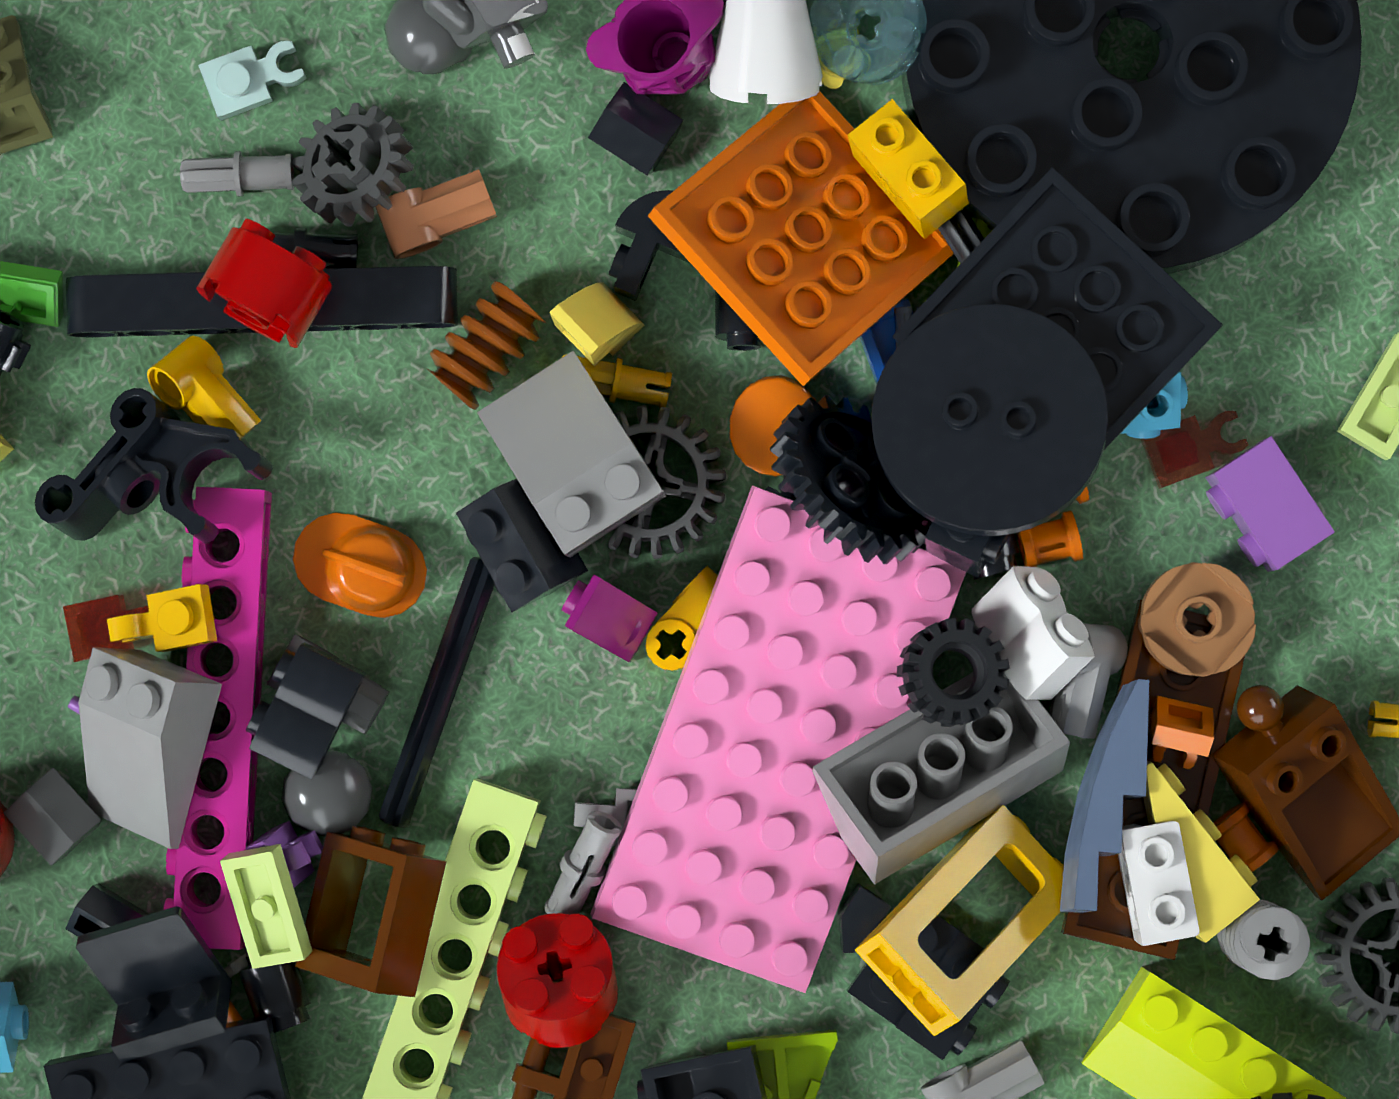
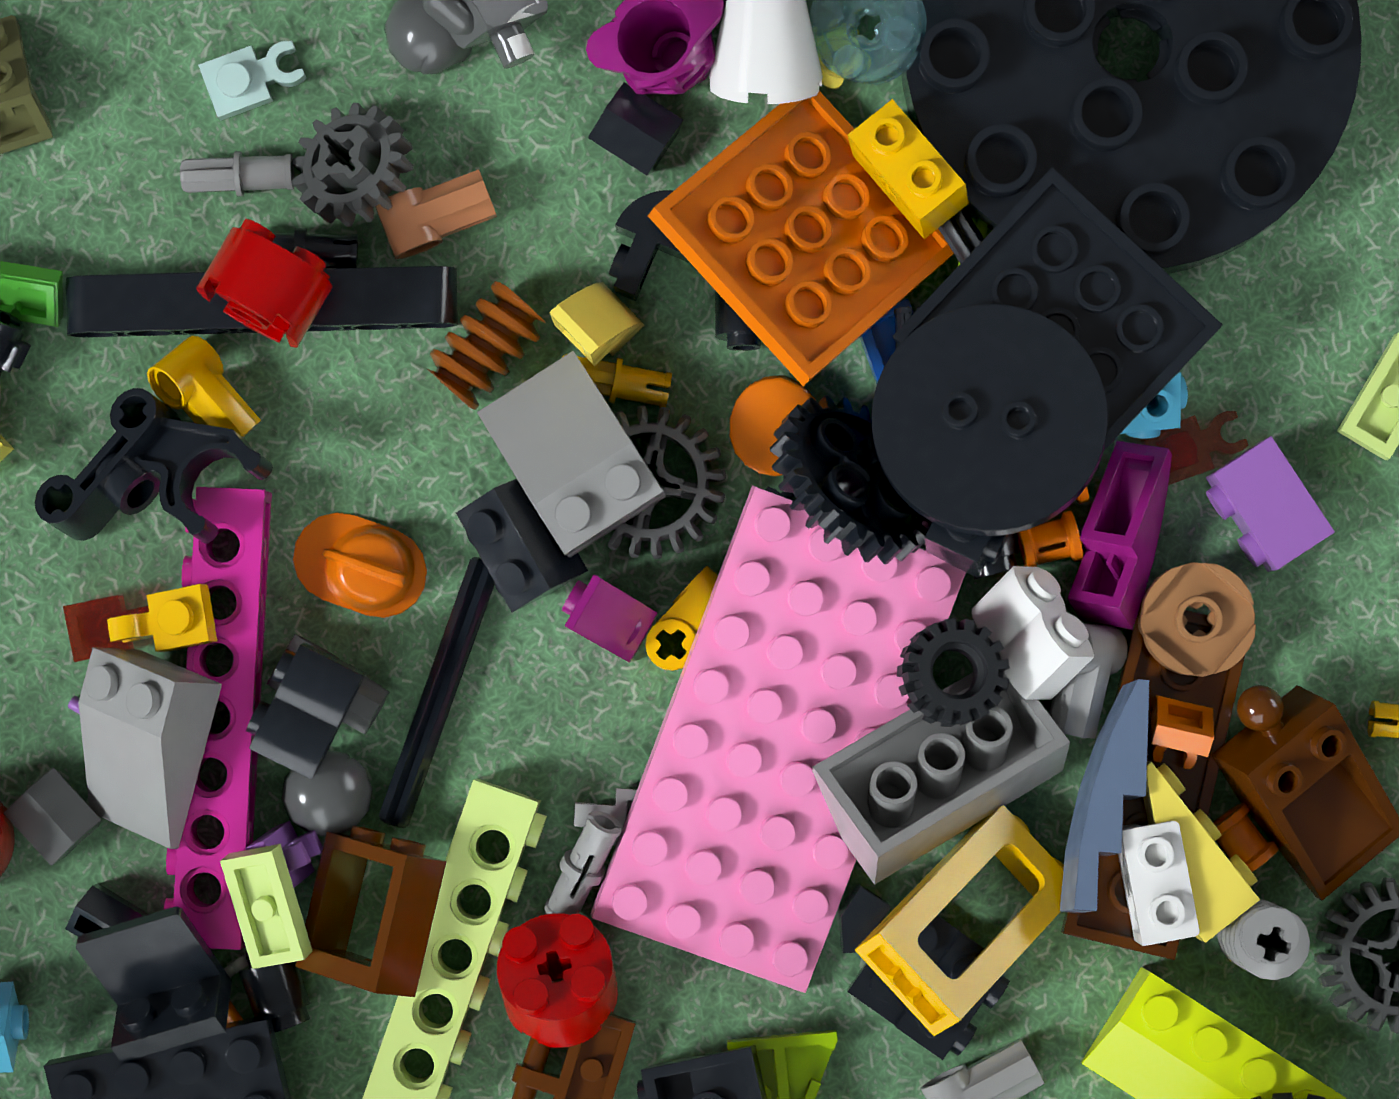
(1122, 535): none -> magenta slope

